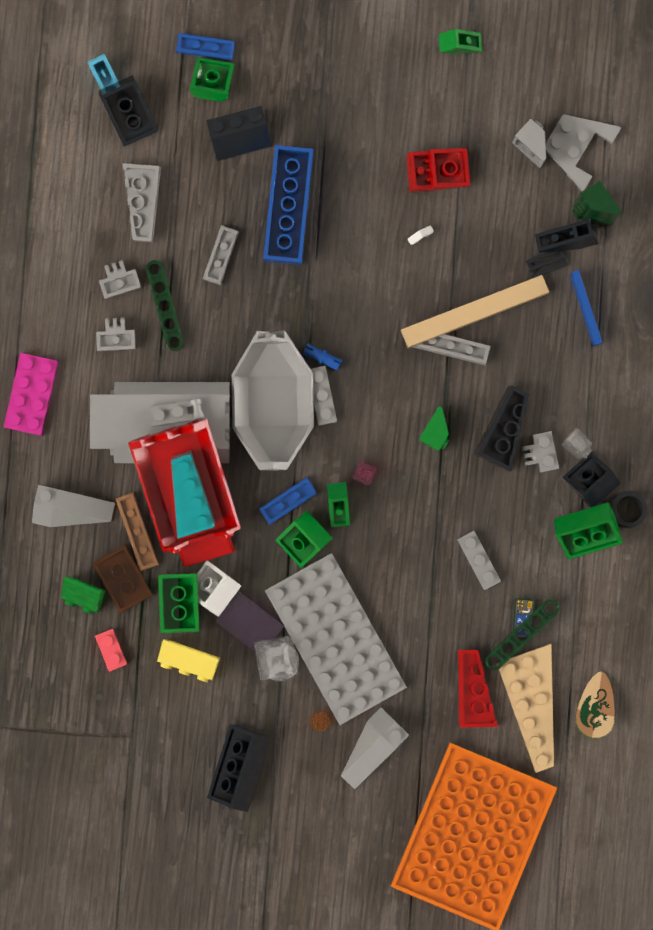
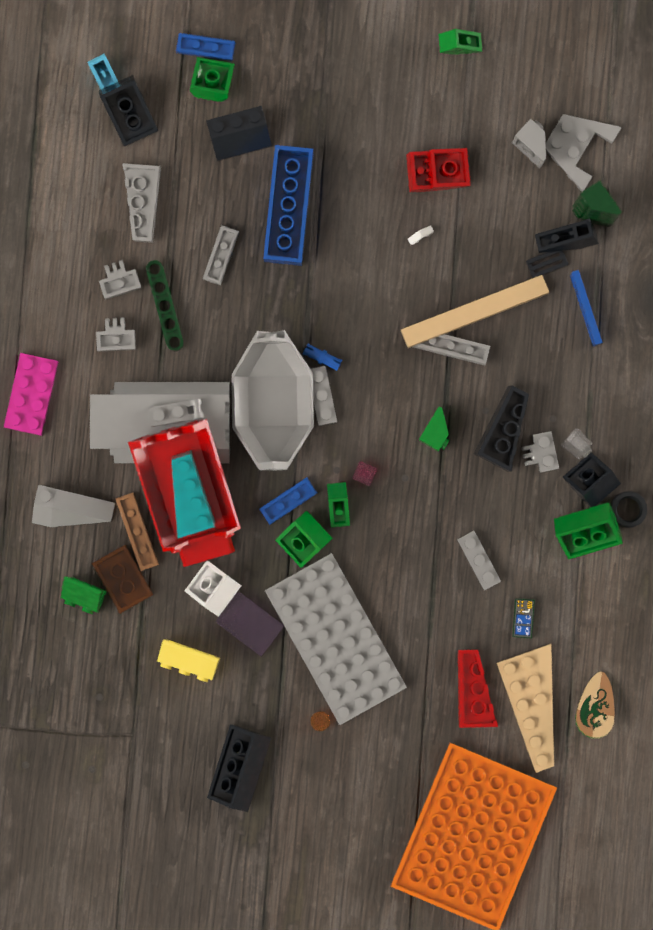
(111, 650): coral plate -> none
(178, 603): green slope -> none
(276, 658): clear piece -> none
(374, 745): light grey wedge -> none
(531, 631): dark green beam -> none

